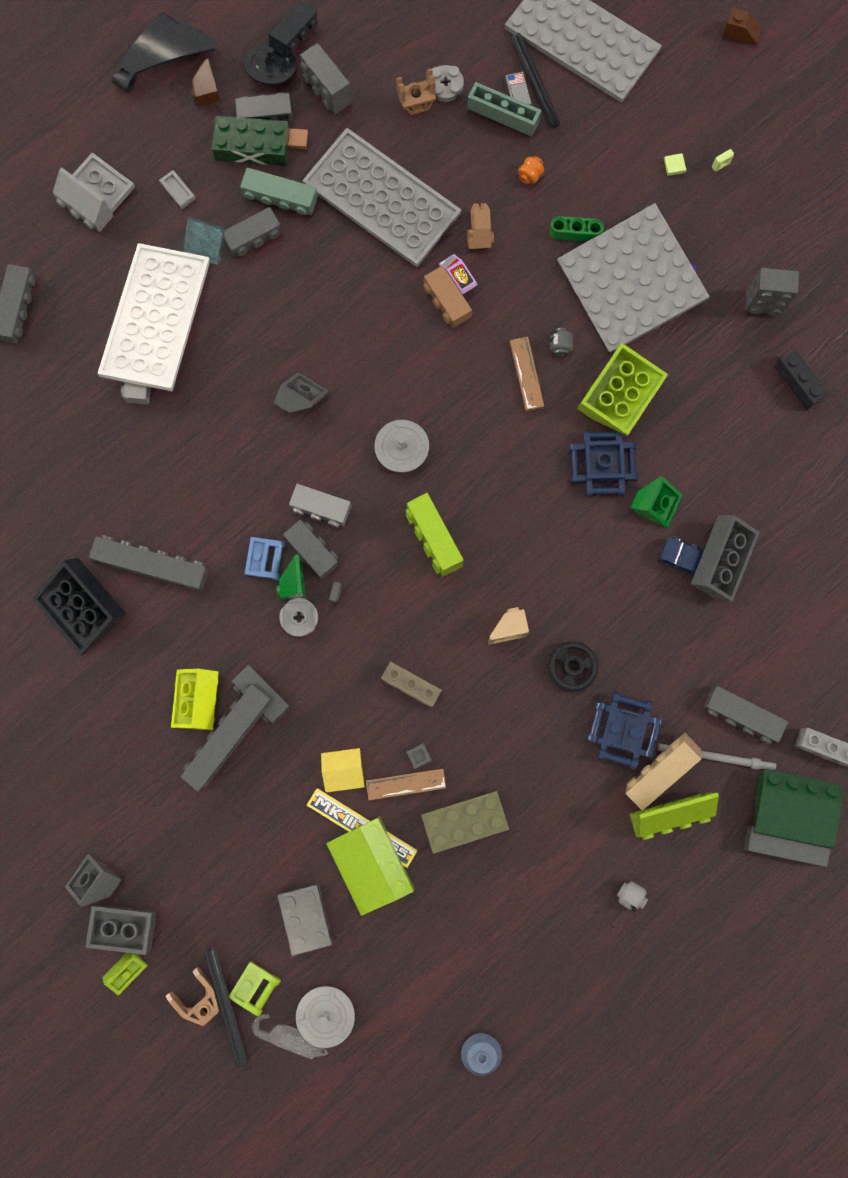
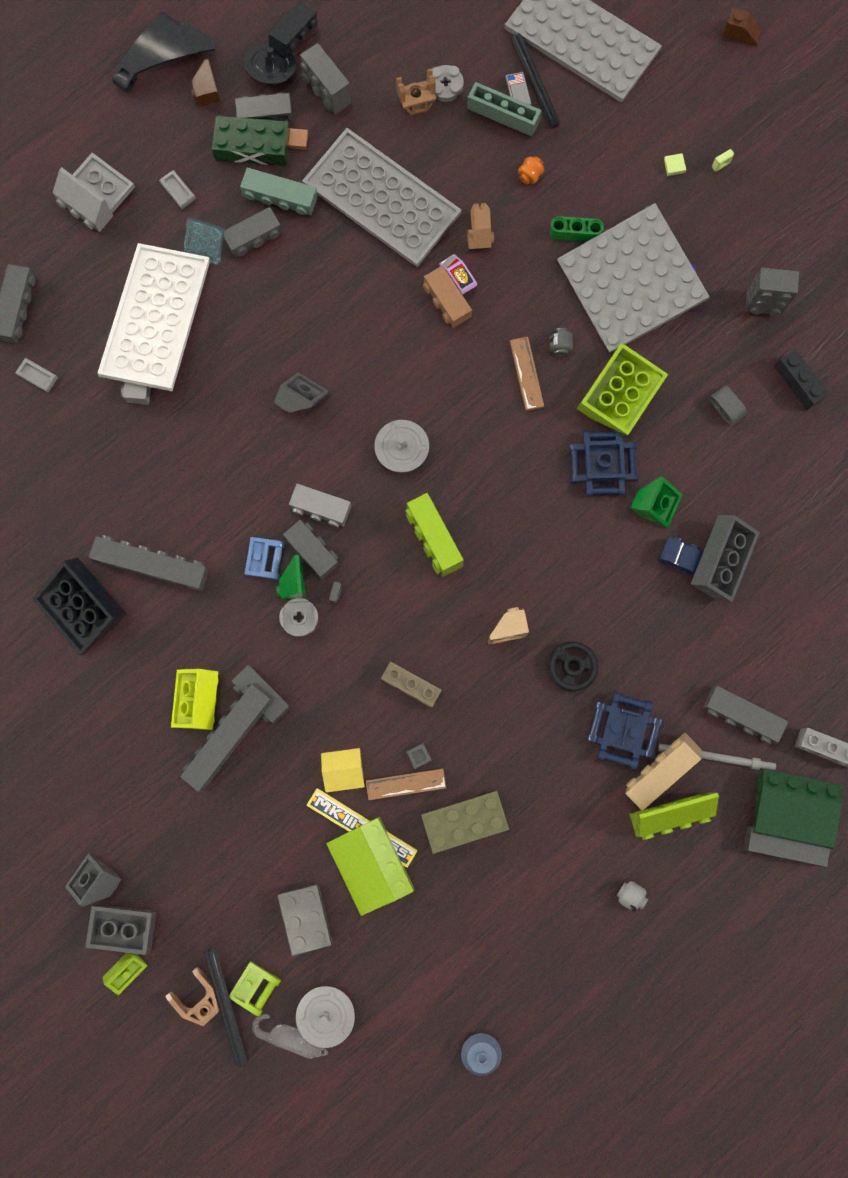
(36, 375): none -> light grey tile
(728, 405): none -> dark grey beam

